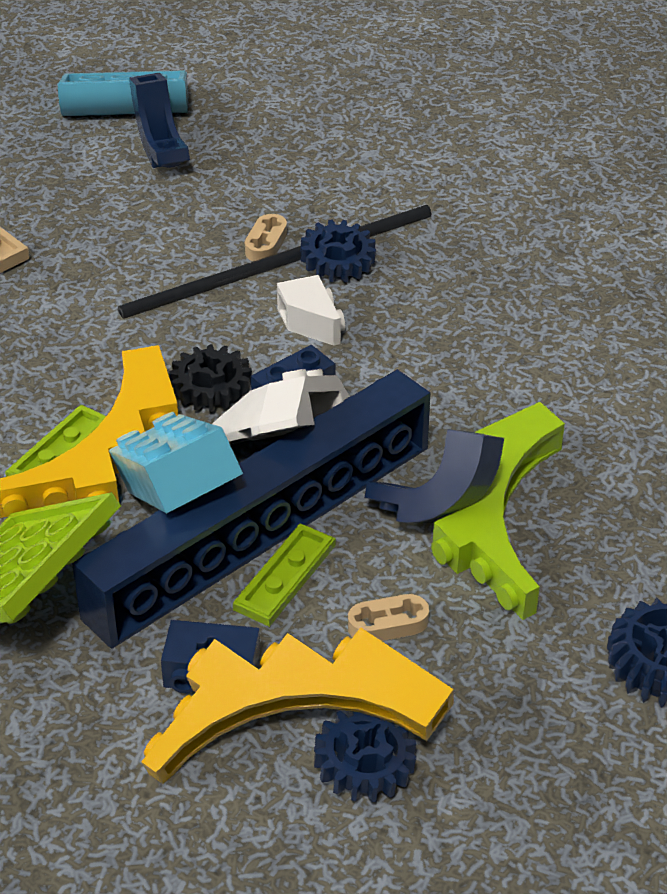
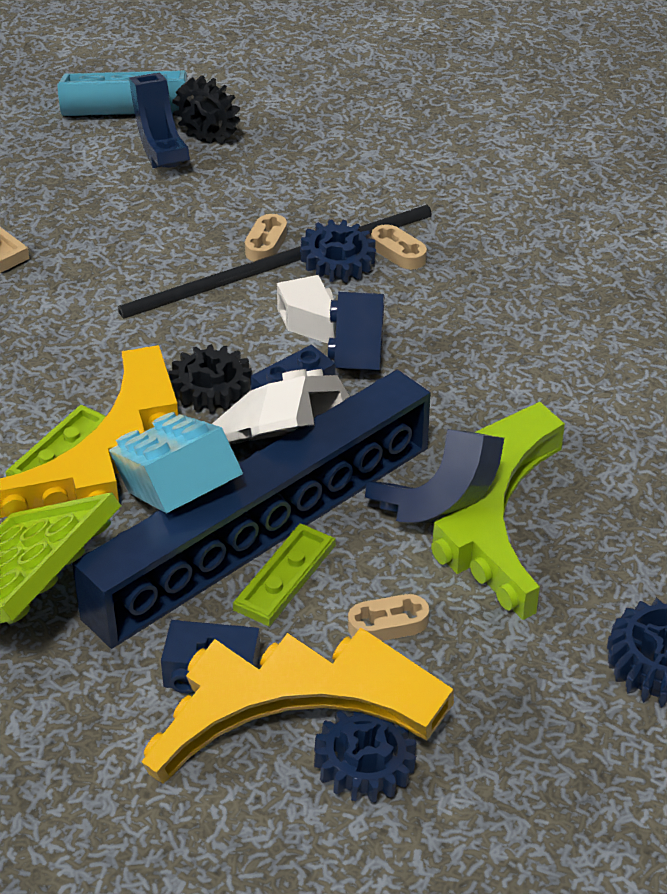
(206, 110): none -> black gear
(358, 330): none -> dark blue brick
(399, 247): none -> tan beam

